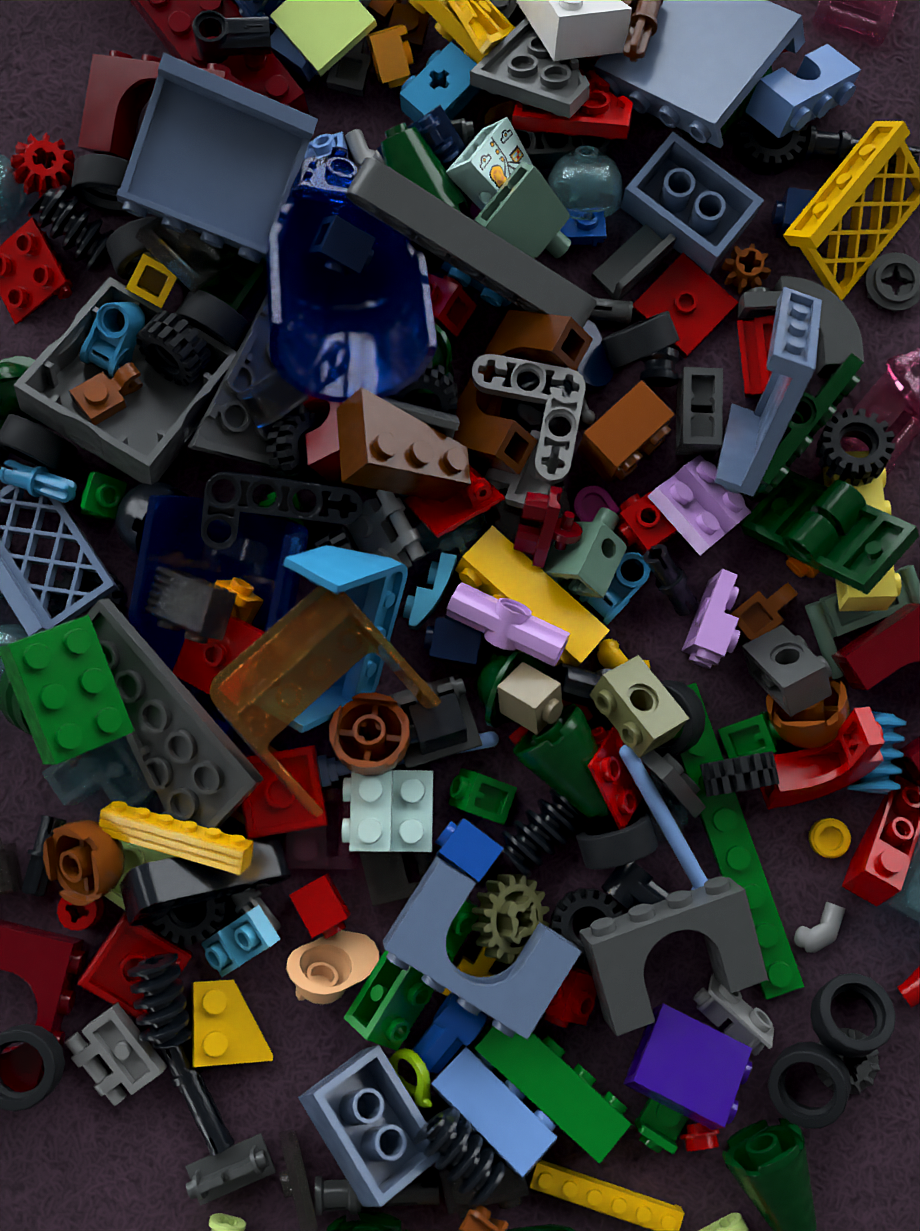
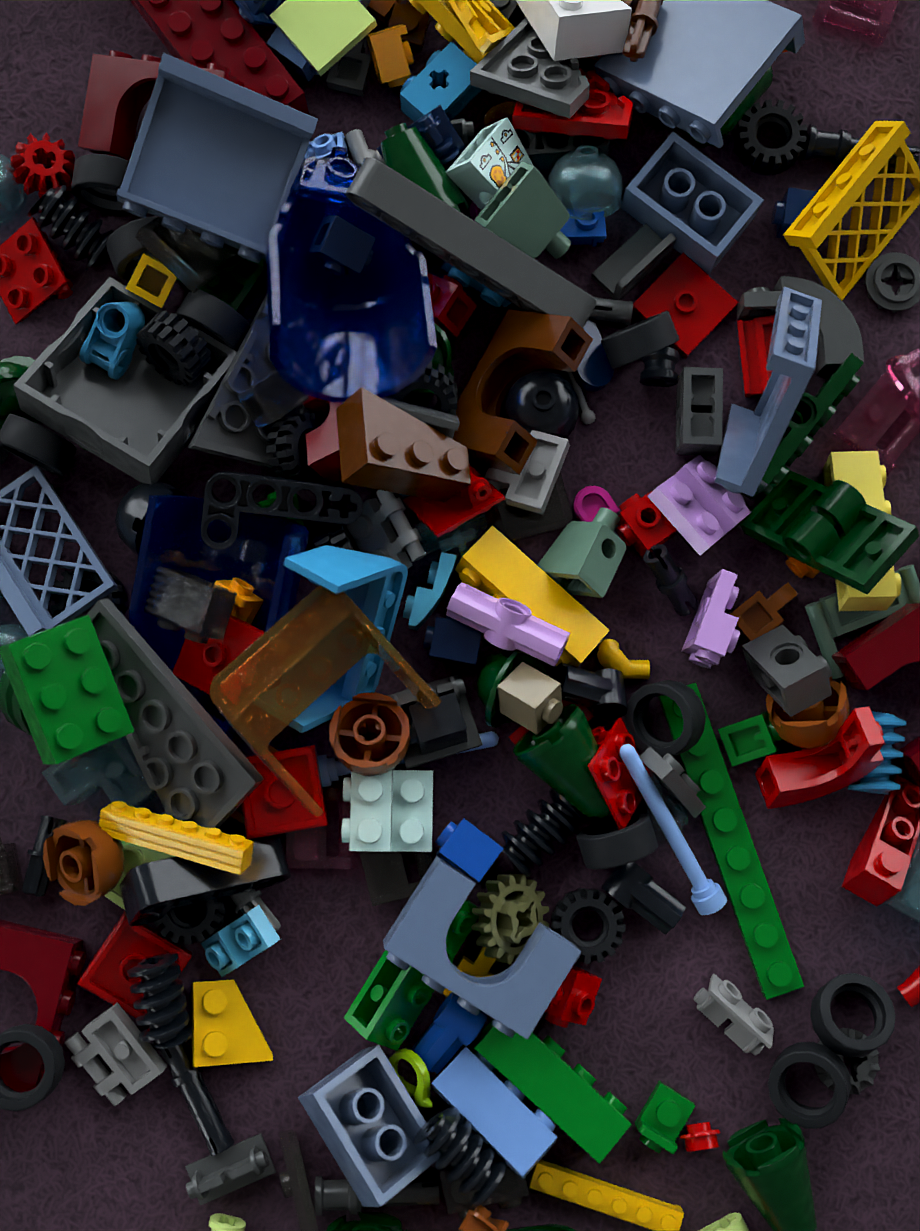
(38, 481): dark azure axle -> none
(88, 914): red wheel -> none
(102, 397): dark orange plate -> none
(102, 496): green bracket -> none
(233, 36): black piece -> none
(321, 907): red brick -> none
(331, 965): light nougat piece -> none
(481, 795): green bracket -> none
(545, 510): dark red hips -> none
(555, 404): light grey beam -> none
(619, 590): dark azure piece -> none
(620, 947): dark grey arch -> none
(626, 431): dark orange brick -> none
(638, 706): olive brick -> none
(689, 1067): dark purple brick -> none
(735, 266): dark orange gear -> none
(739, 773): black tyre -> none
(790, 101): medium blue arch -> none
(824, 932): light grey arm -> none
(829, 838): yellow tile -> none
(858, 427): black tyre -> none

